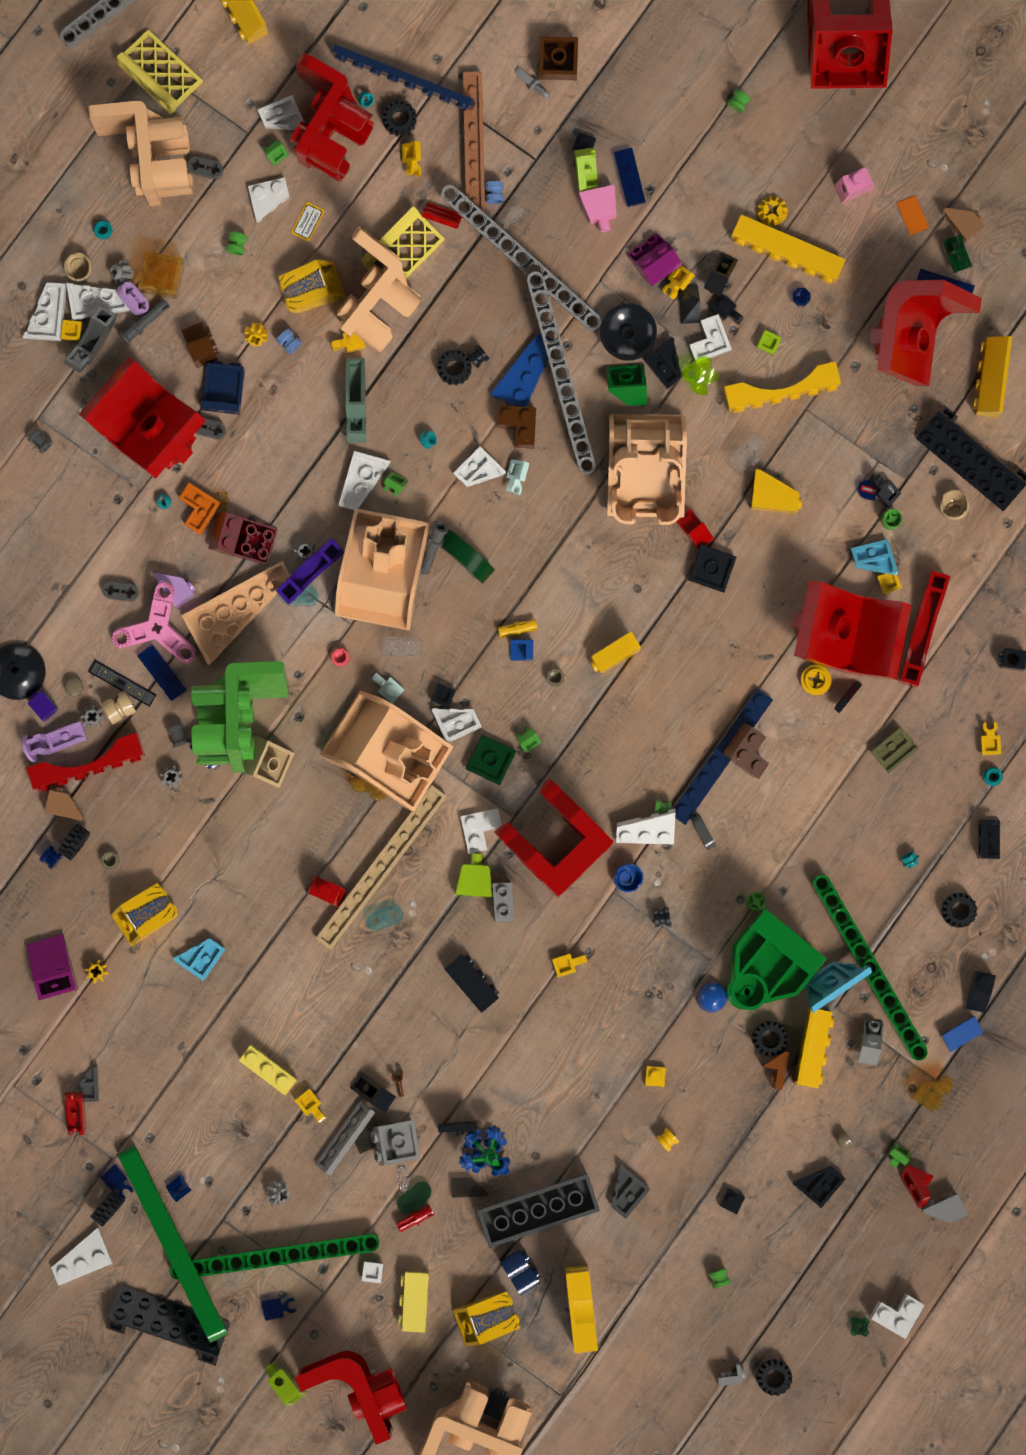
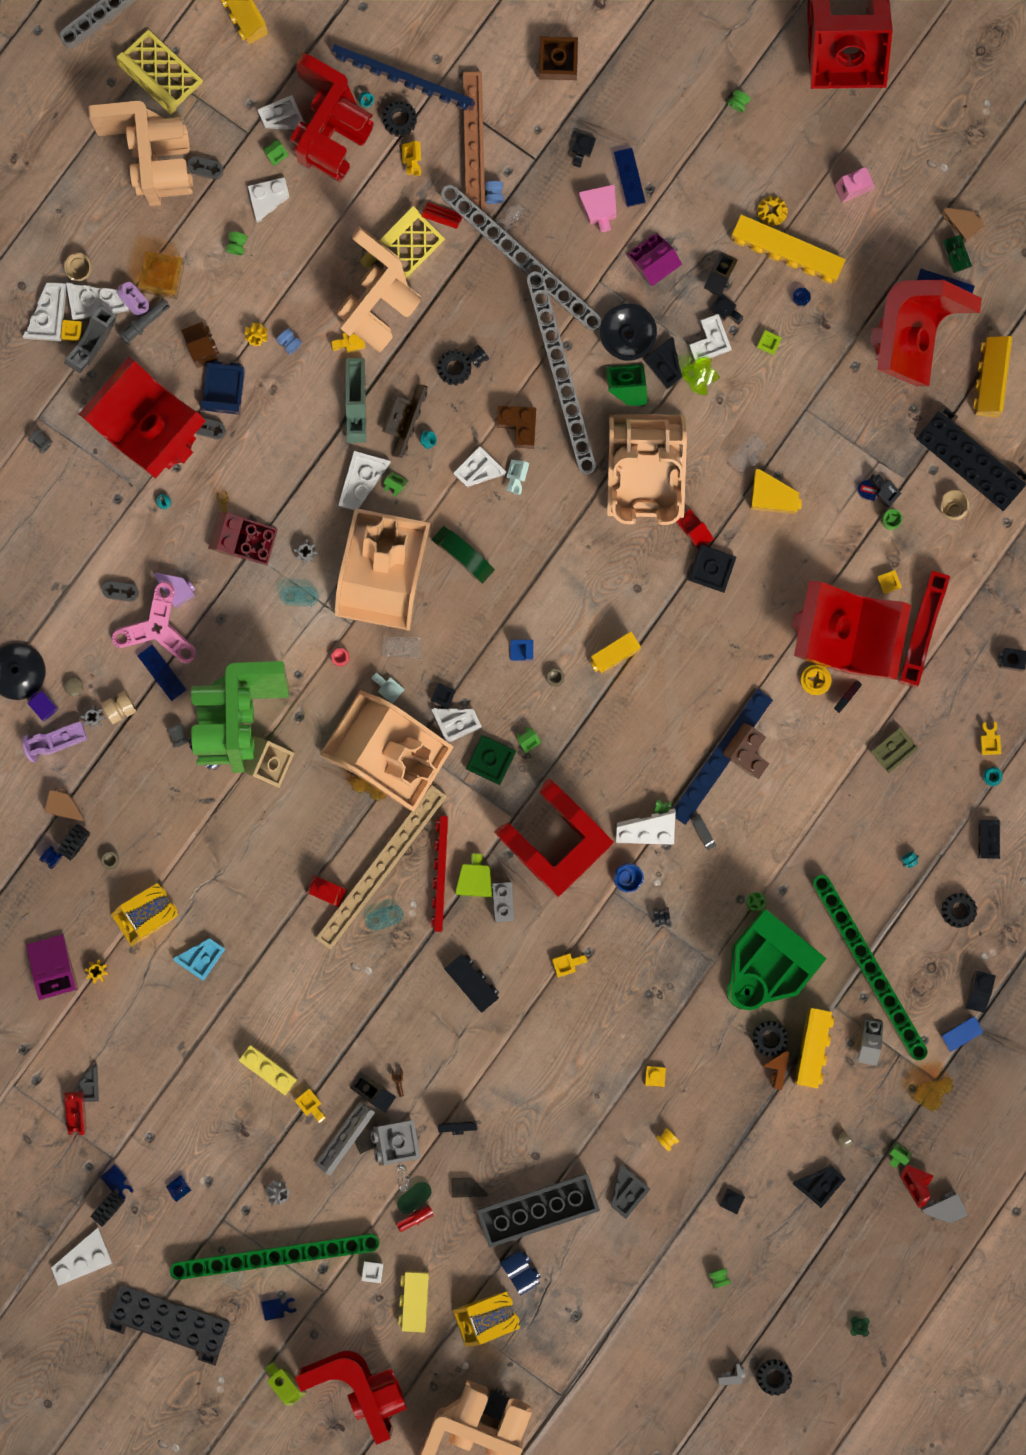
(101, 224): teal plate -> none
(121, 272): light grey gear -> none
(122, 683): sticker -> none
(125, 749): red arch -> none
(166, 776): light grey gear -> none
(172, 1244): green beam -> none
(203, 505): orange plate -> none
(227, 615): light nougat wing -> none
(307, 221): sticker -> none
(309, 570): dark purple arch -> none
(311, 286): yellow slope -> none
(402, 418): none -> dark brown bracket
(434, 541): dark grey pin -> none
(440, 865): none -> red plate
(475, 825): white plate -> none
(488, 1156): blue plant -> none
(517, 628): yellow pin -> none
(524, 375): blue wing -> none
(534, 85): light grey piece -> none
(581, 1309): yellow tile -> none
(586, 169): lime hinge -> none
(679, 279): yellow plate -> none
(689, 304): black slope -> none
(712, 997): blue hair -> none
(743, 395): yellow arch -> none
(832, 982): medium azure wing -> none
(875, 557): medium azure wing -> none
(898, 1320): white brick -> none
(912, 215): orange sticker -> none

